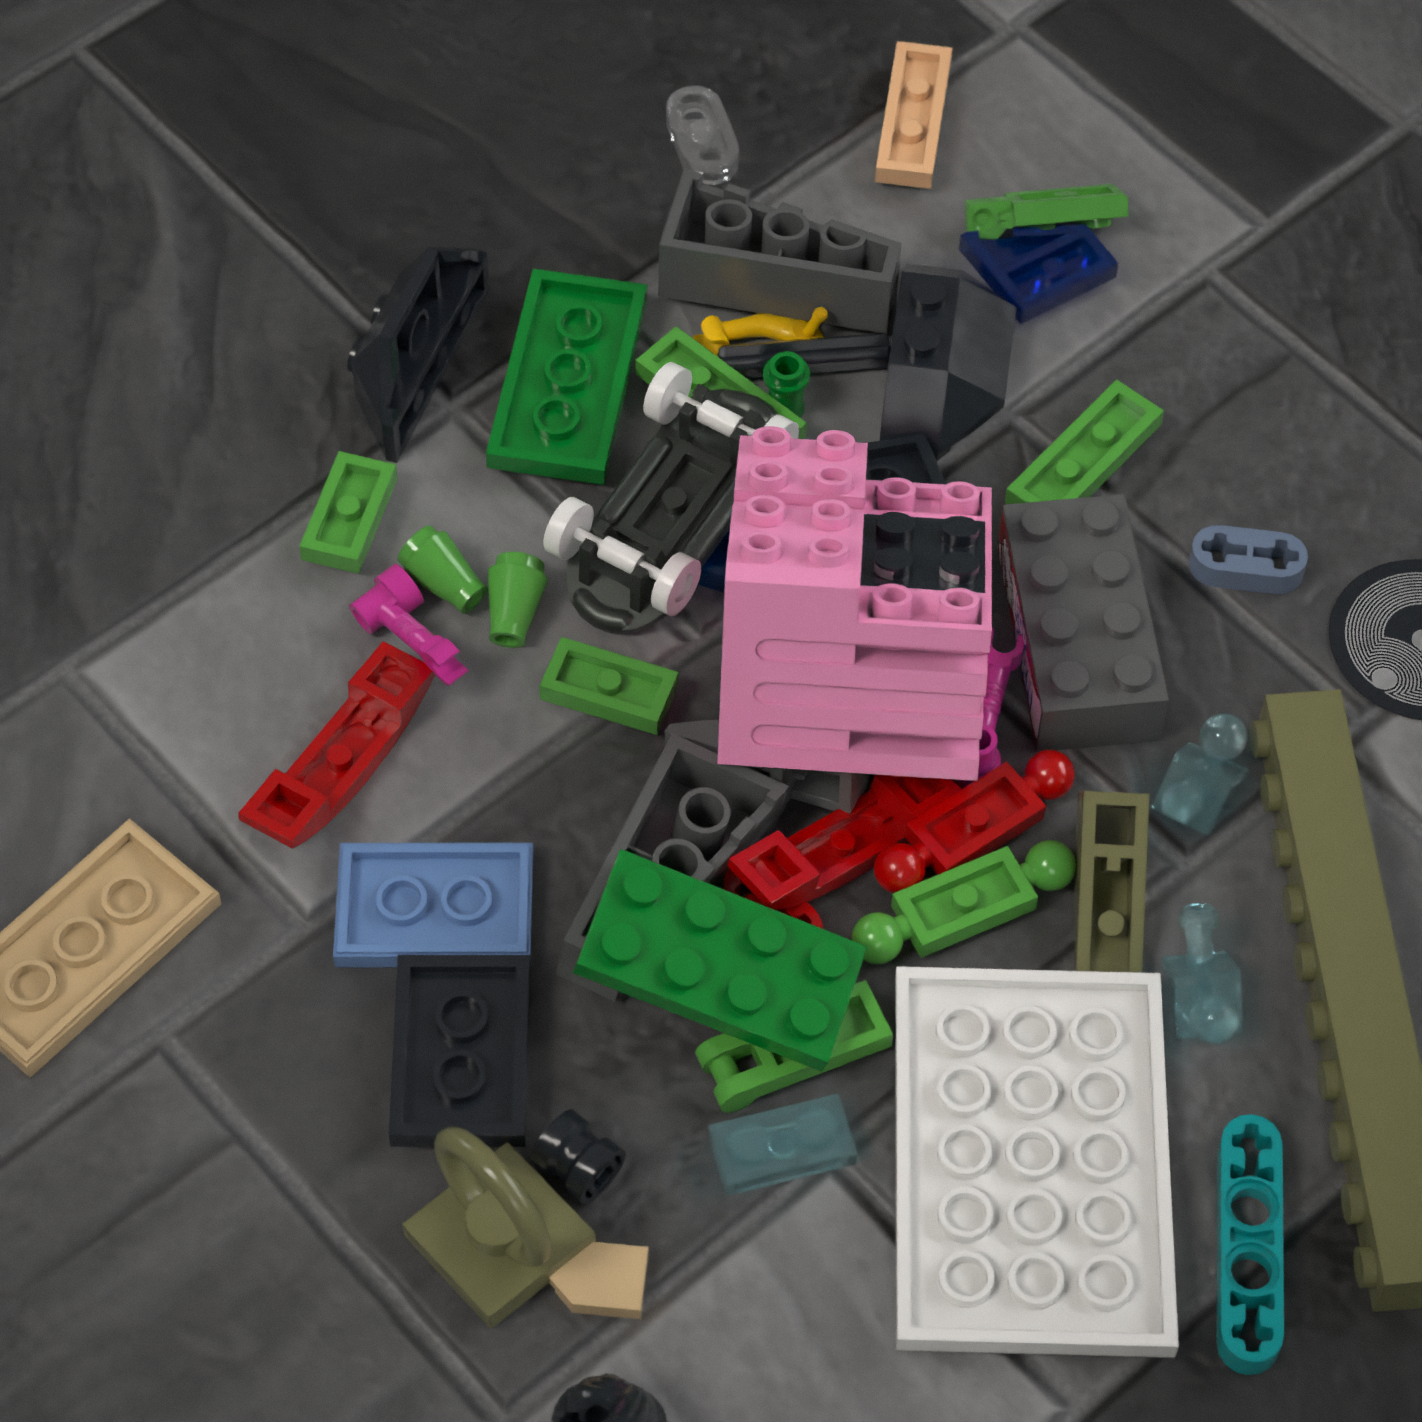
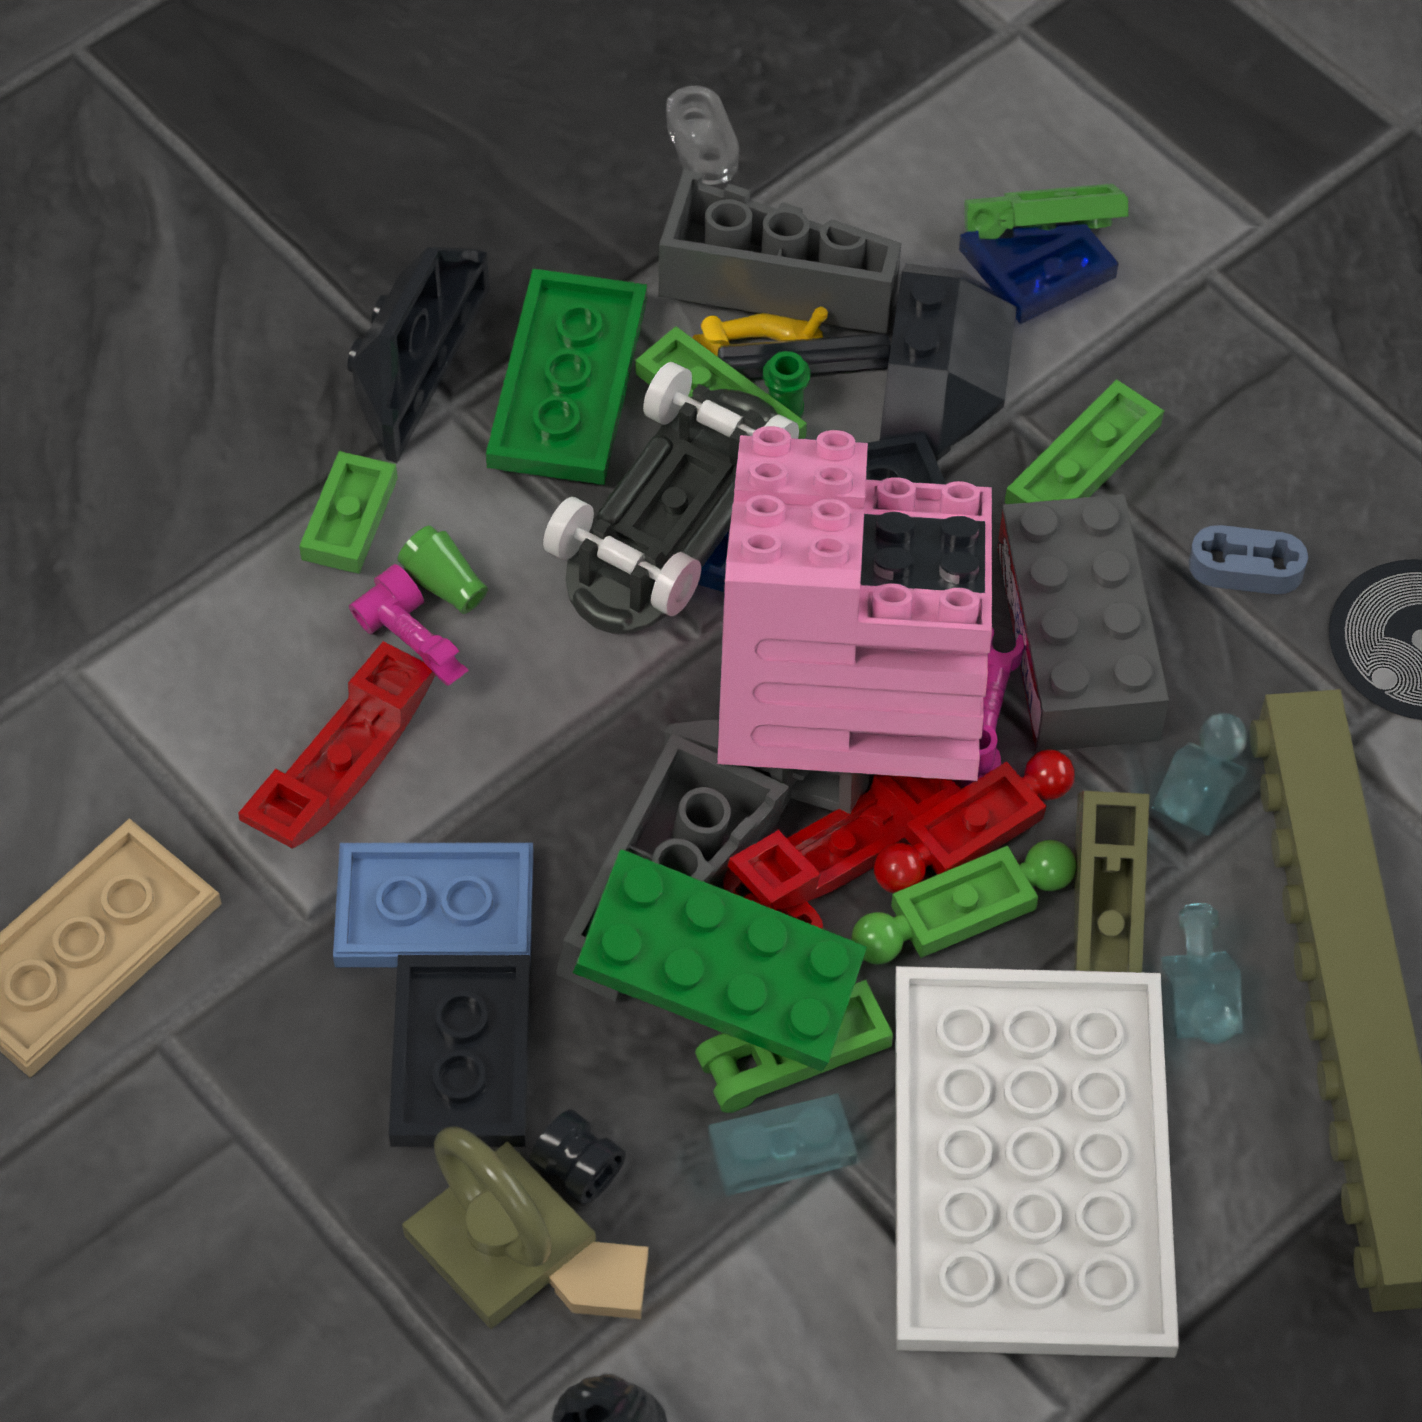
(514, 595): bright green cone -> none
(609, 685): bright green plate -> none
(913, 115): light nougat plate -> none
(1244, 1242): teal beam -> none

